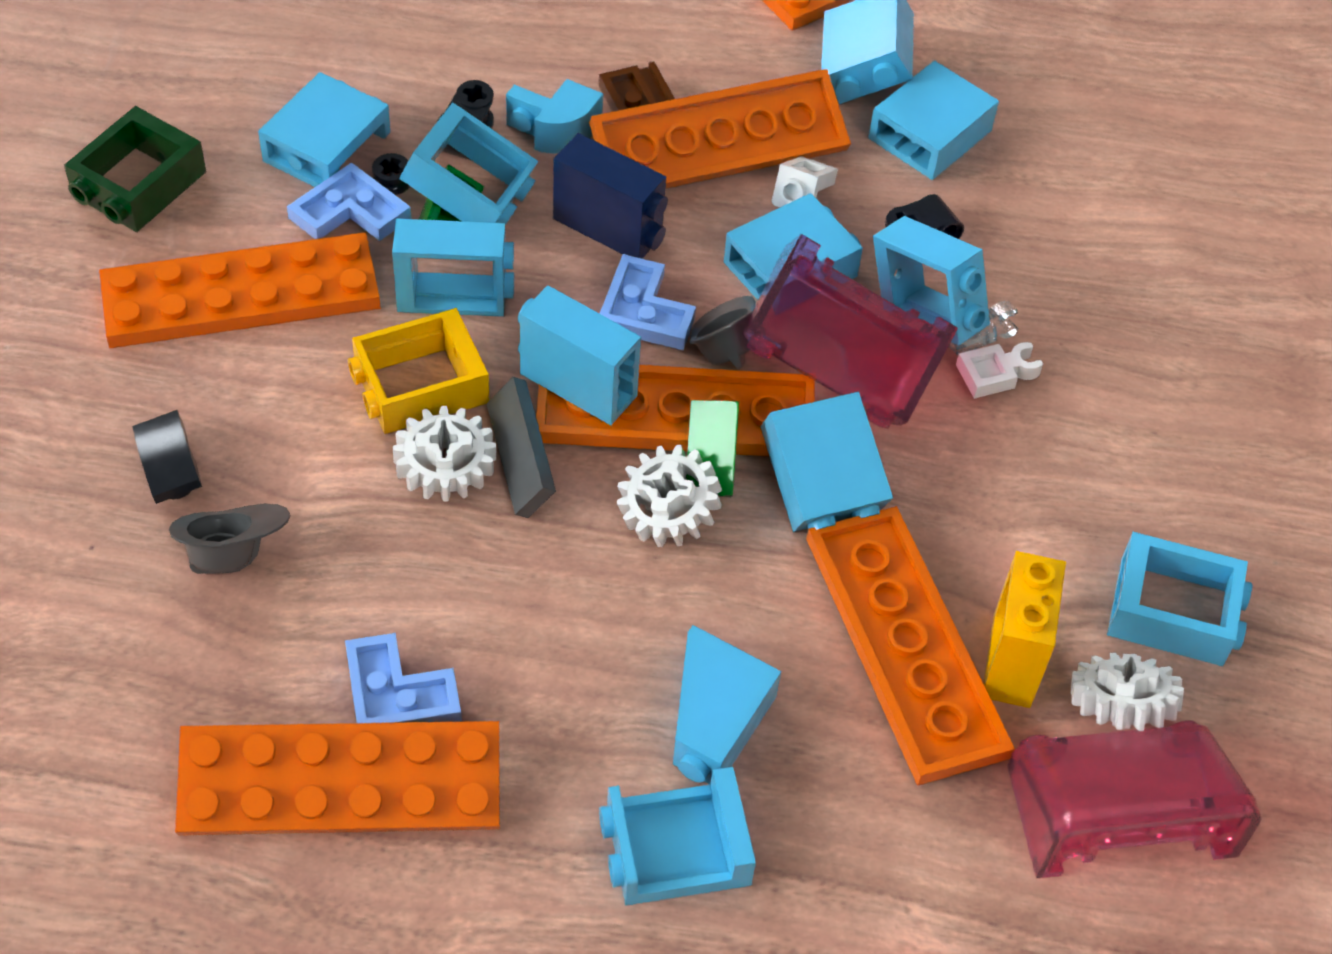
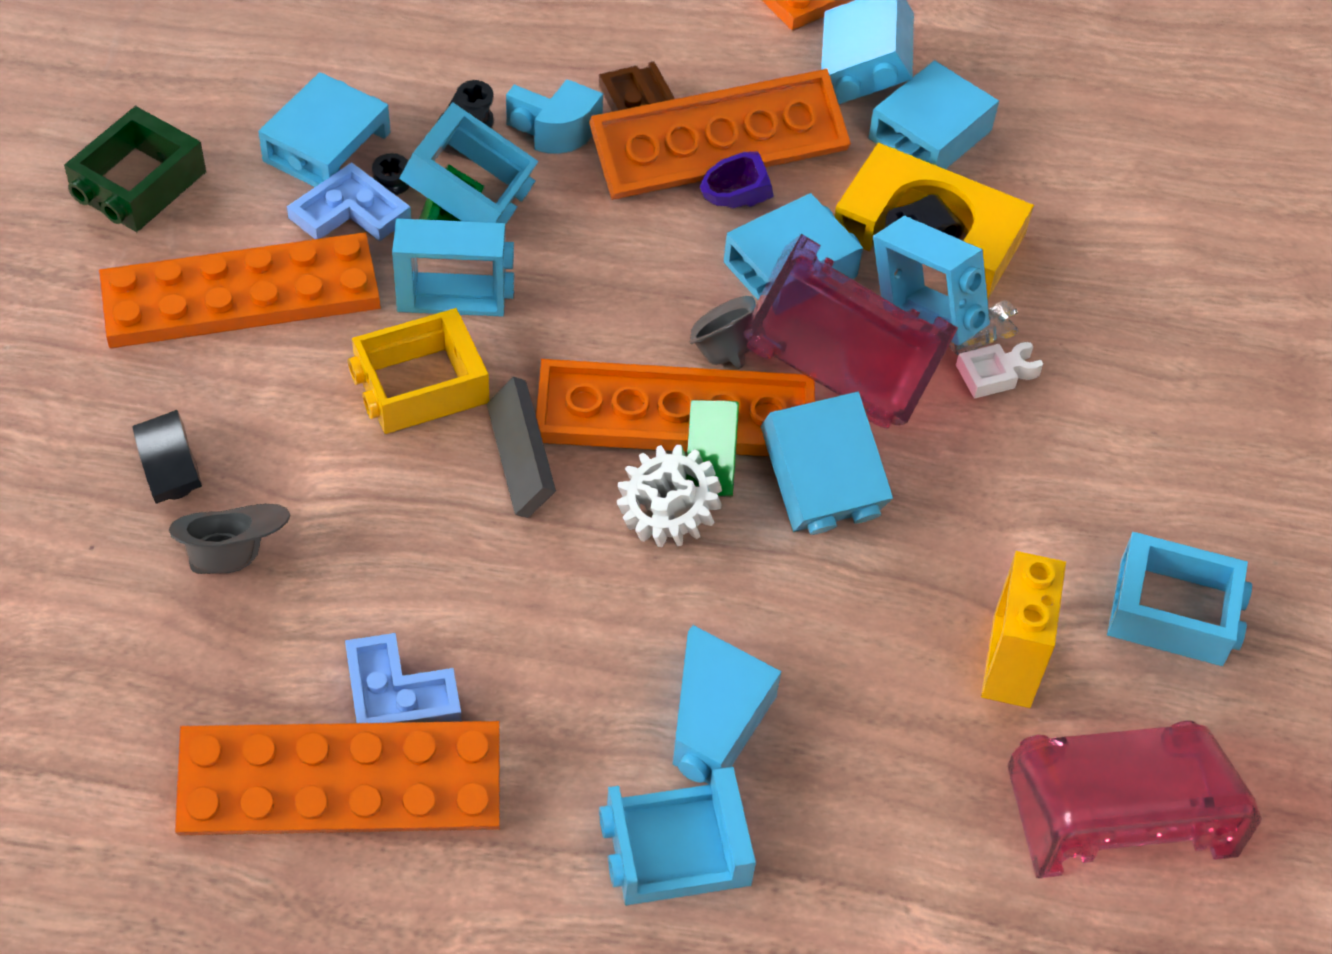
(421, 452): white gear -> none
(579, 354): medium azure brick -> none
(609, 197): dark blue brick -> none
(635, 305): light blue plate -> none
(737, 181): none -> rock
(800, 178): white bracket -> none
(897, 179): none -> yellow arch
(909, 646): orange plate -> none
(1127, 691): white gear -> none

